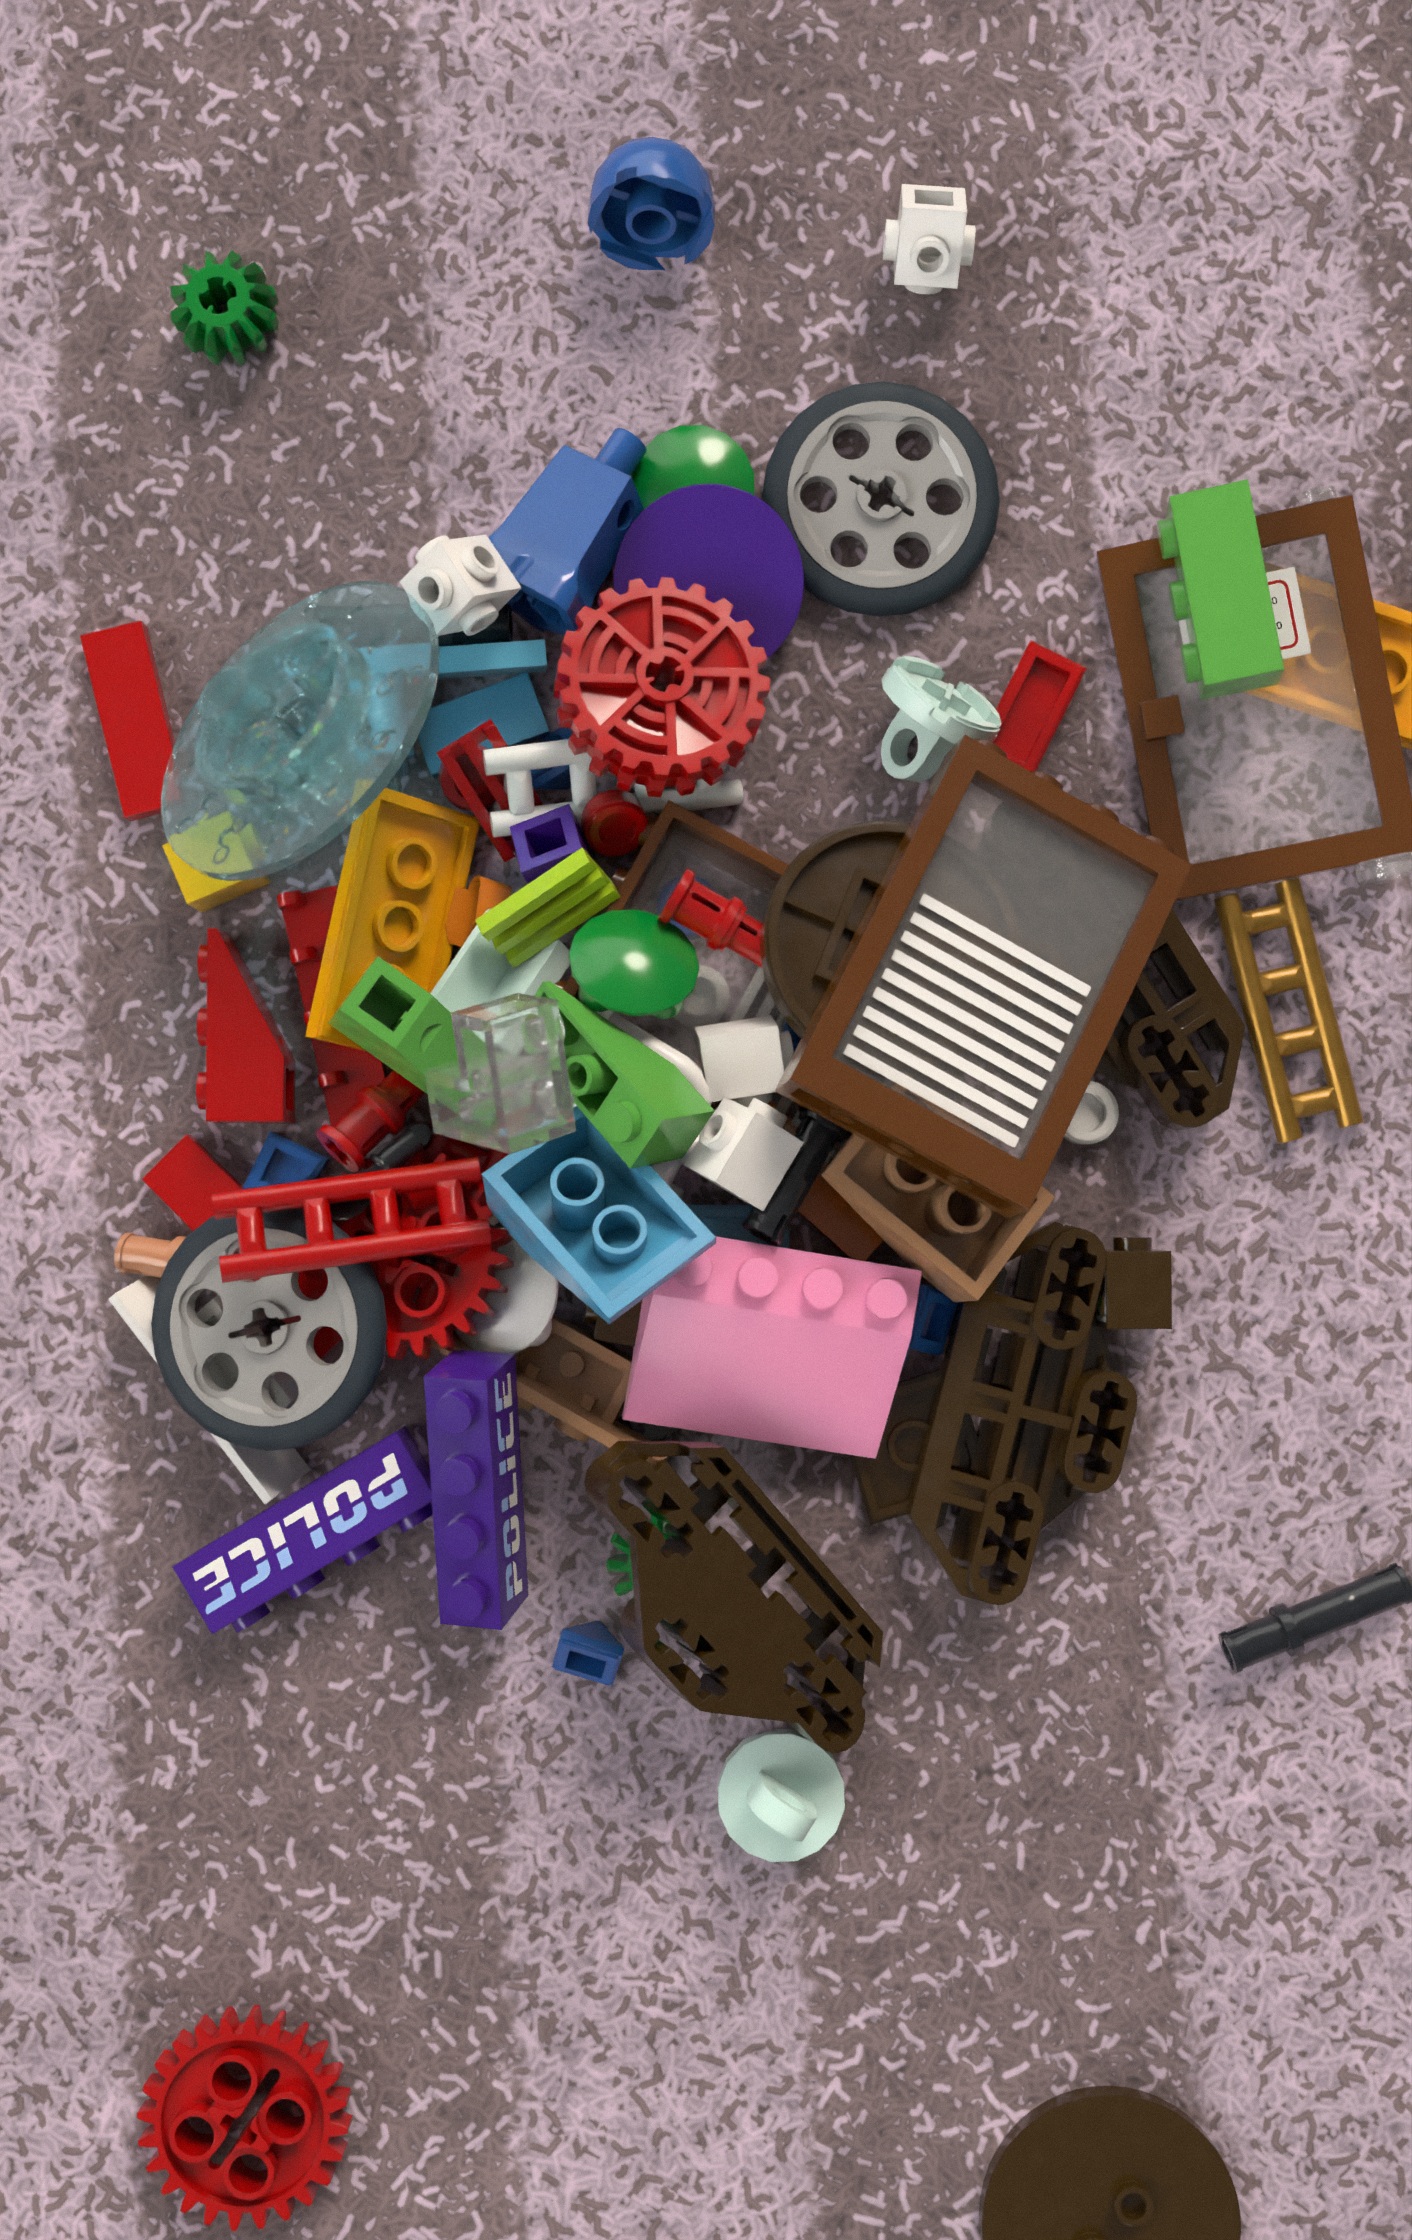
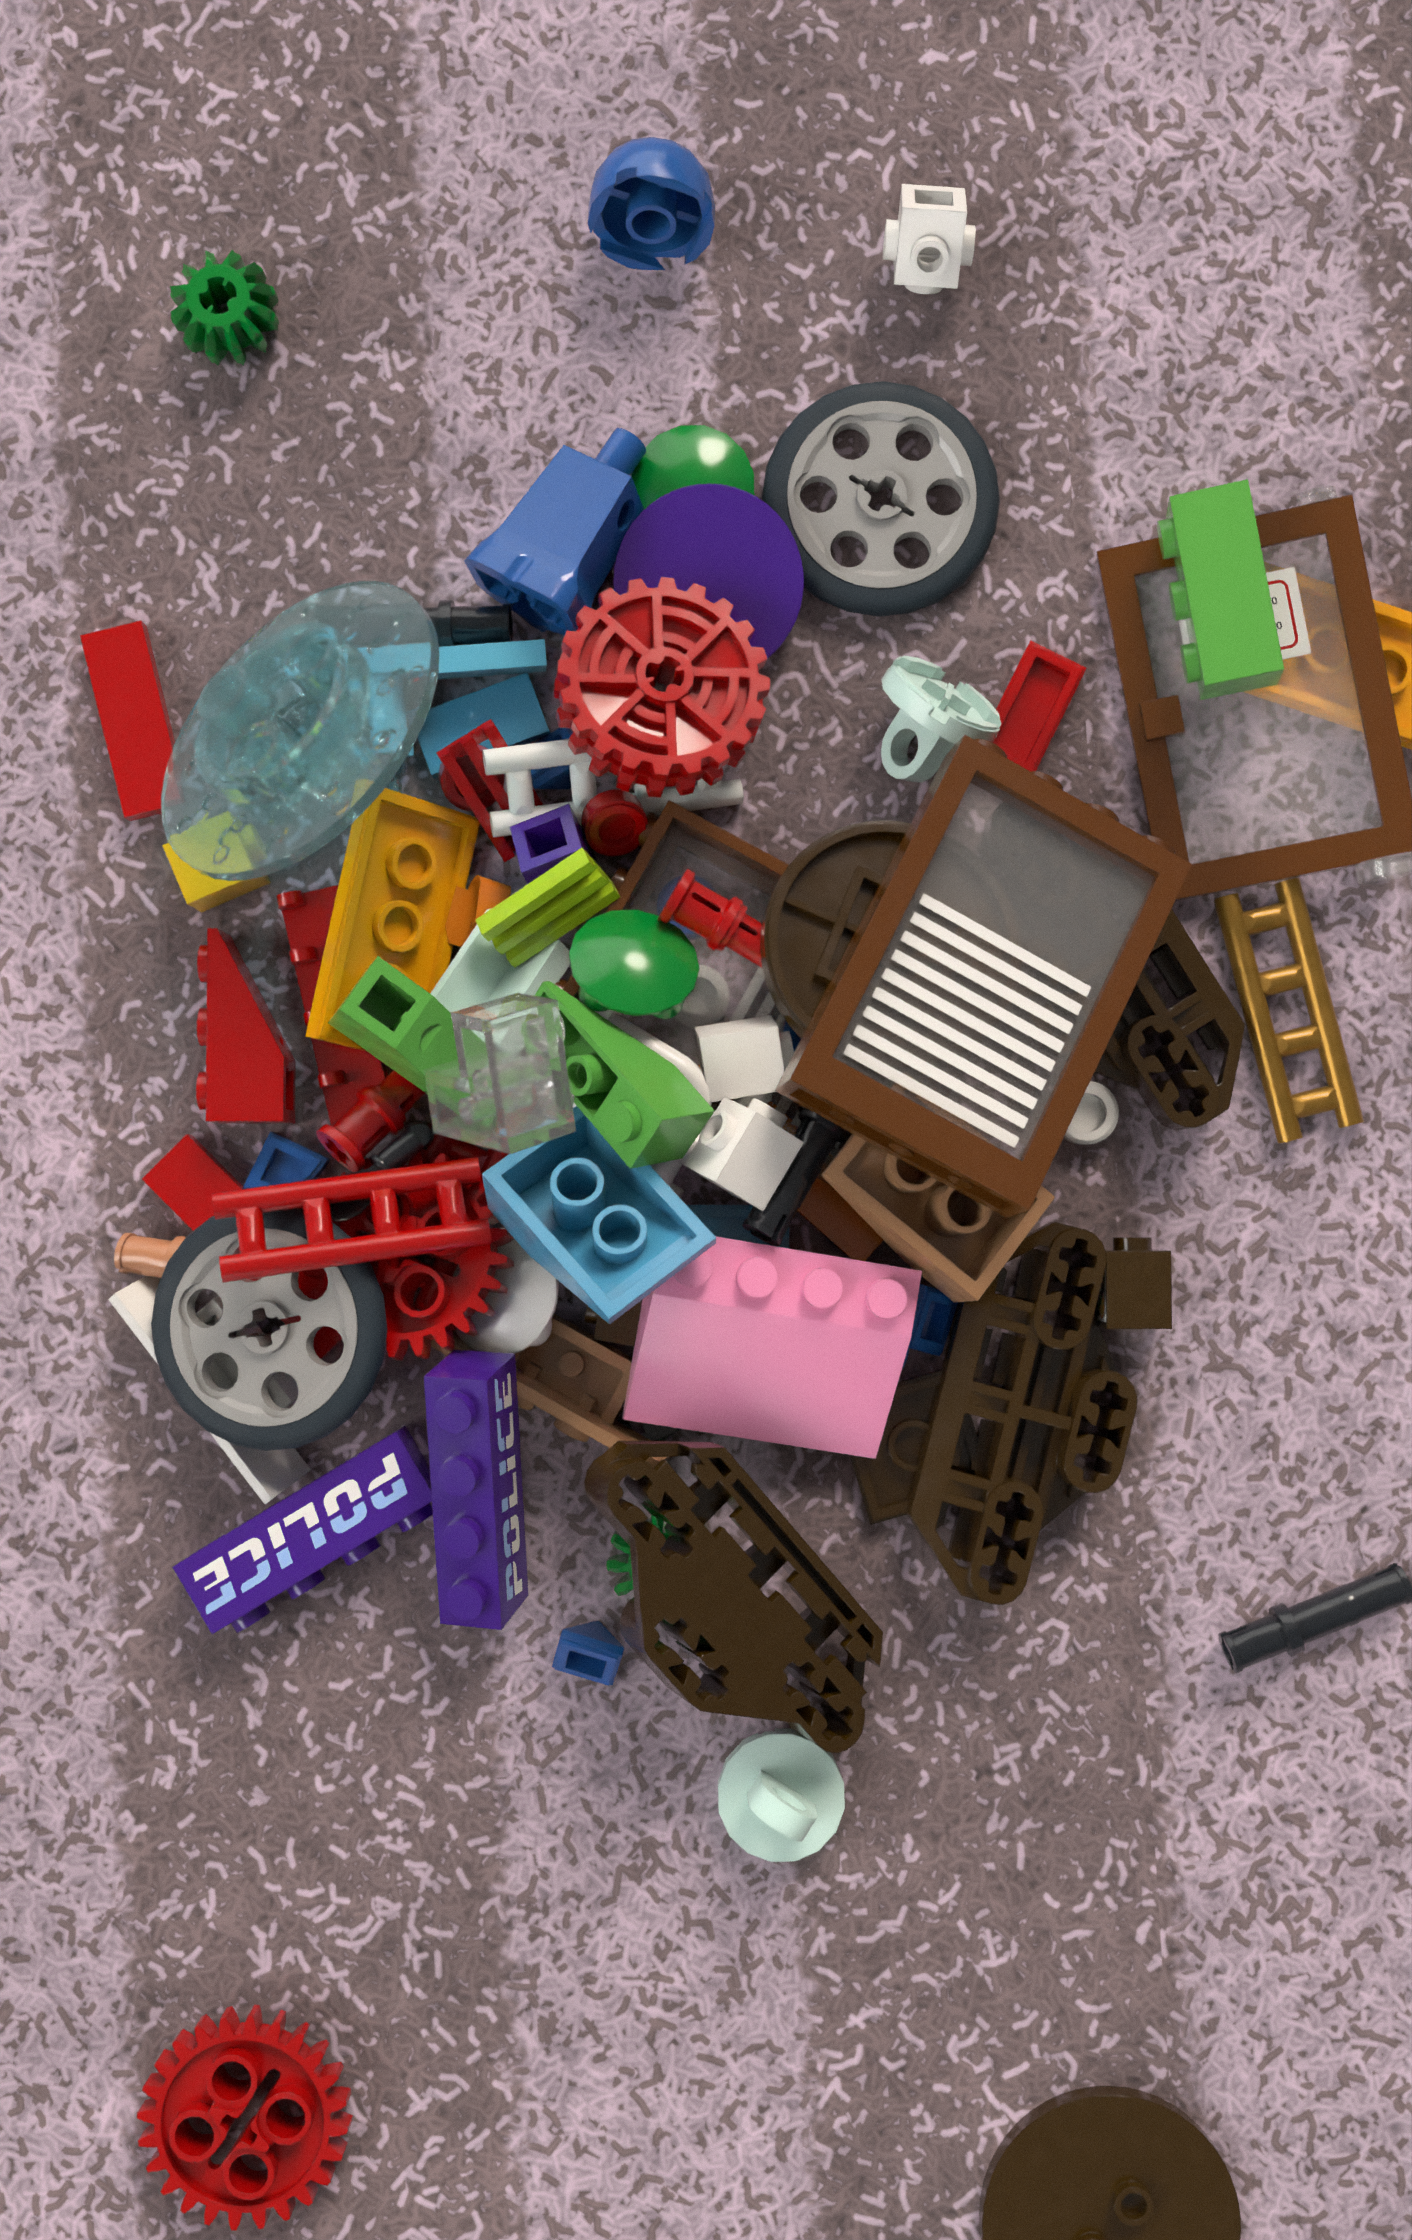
(460, 583): white brick -> none

